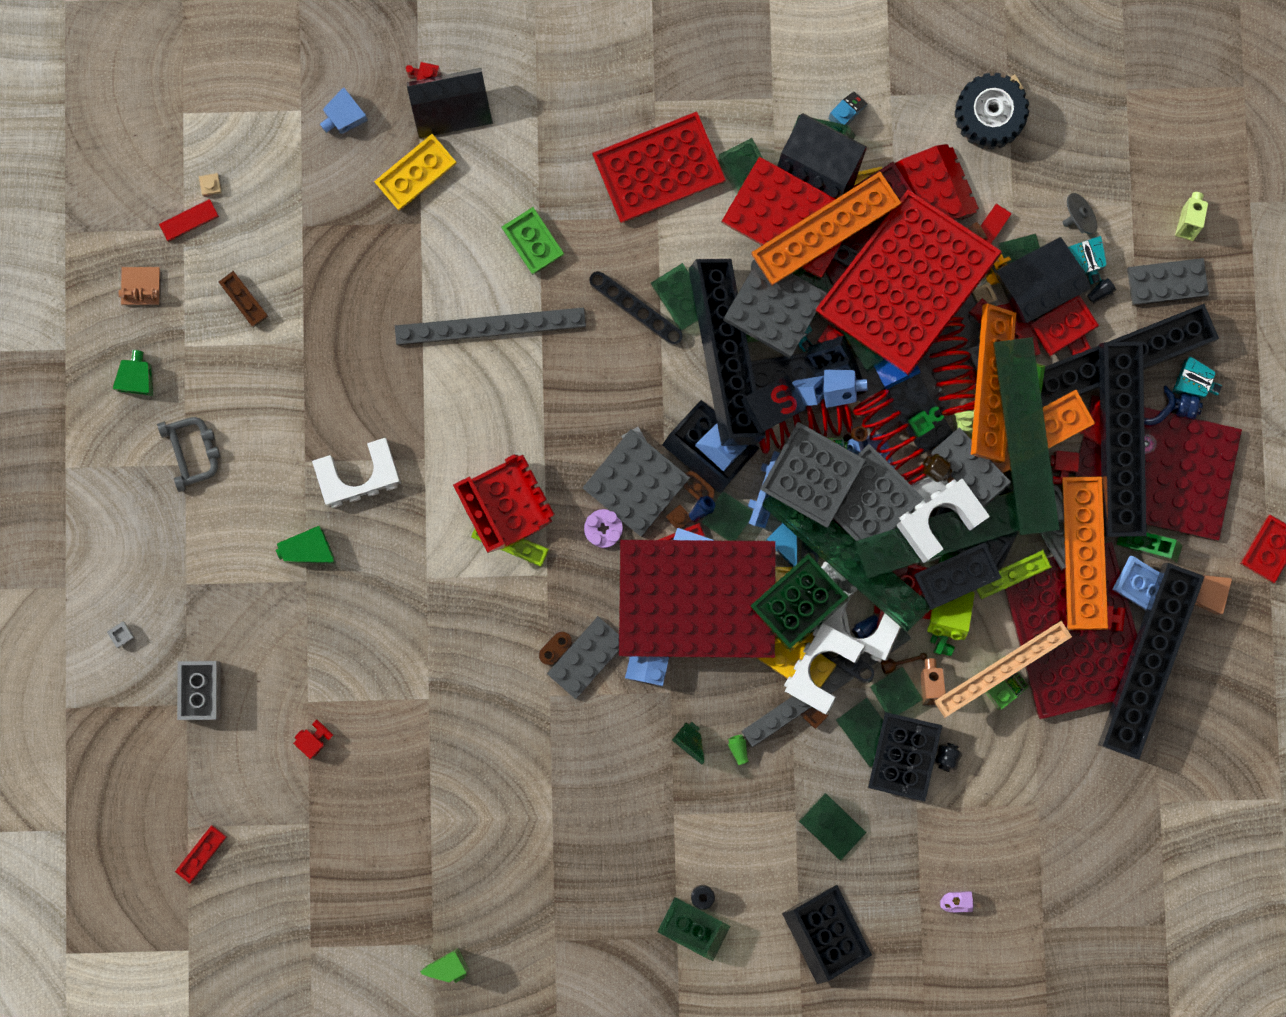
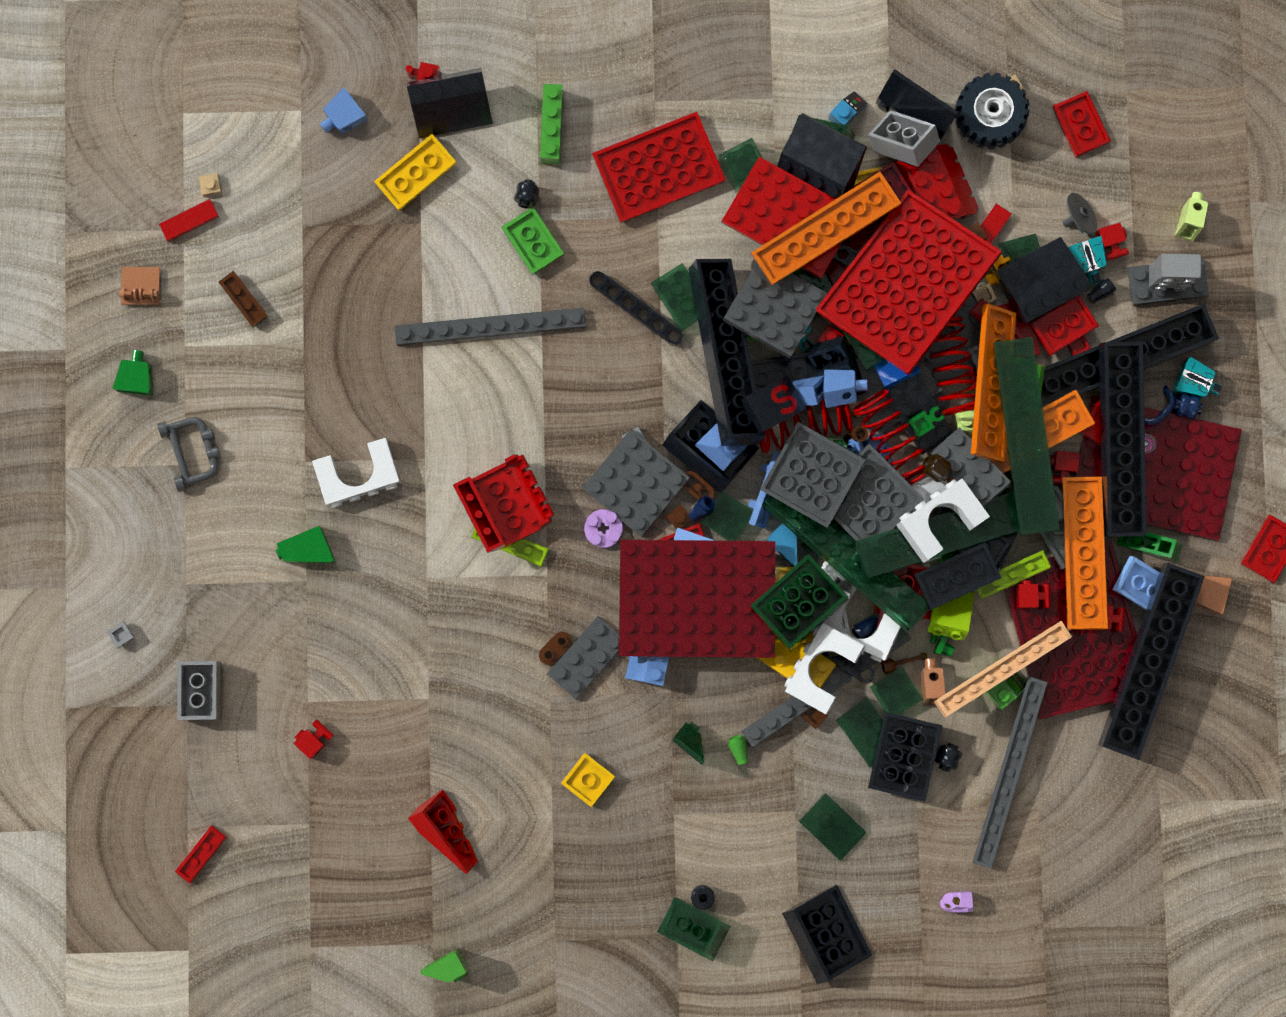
(441, 828): none -> red wedge
(526, 194): none -> black piece
(551, 123): none -> bright green brick
(587, 779): none -> yellow plate
(904, 138): none -> light grey brick
(910, 99): none -> black slope
(1009, 772): none -> dark grey plate
(1028, 595): none -> red brick
(1081, 124): none -> red tile
(1112, 237): none -> red brick
(1174, 271): none -> light grey brick

